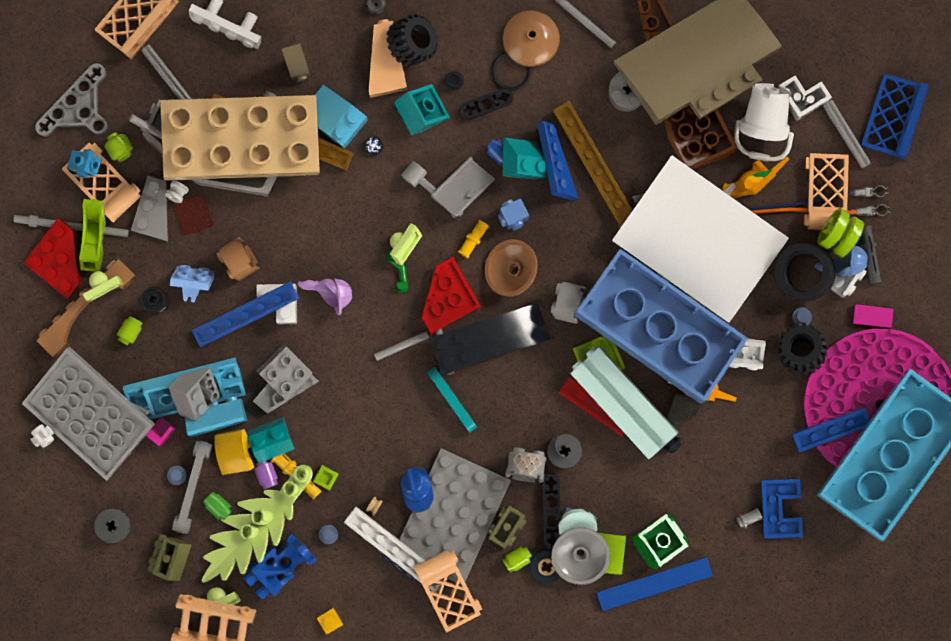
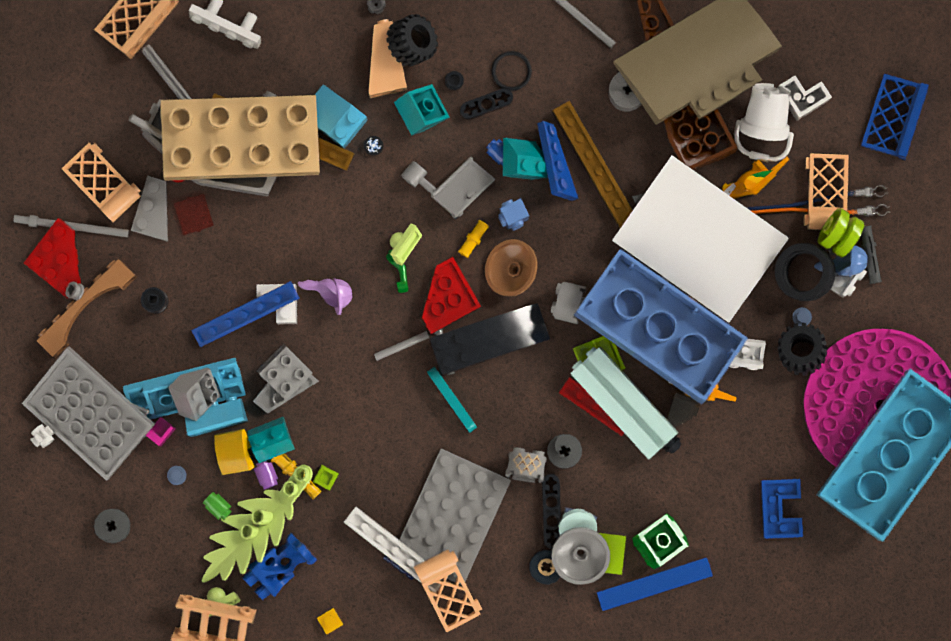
(71, 113): light grey beam -> none
(74, 290): none -> light grey bush
(84, 163): dark azure brick -> none
(93, 232): lime arch -> none
(101, 285): yellowish green tile -> none
(118, 147): lime head -> none
(129, 330): lime brick -> none
(169, 557): olive brick -> none
(176, 192): white wheel -> none
(192, 280): light blue plate -> none
(201, 451): light grey piece -> none
(238, 259): medium nougat brick -> none
(296, 63): dark tan slope -> none
(328, 534): sand blue plate -> none
(374, 505): tan bush -> none
(417, 489): blue piece -> none
(504, 531): olive brick -> none
(517, 559): lime brick -> none
(528, 50): medium nougat dish -> none
(748, 518): light grey pin -> none
(831, 429): blue plate -> none
(846, 134): light grey axle -> none
(872, 316): dark pink tile -> none

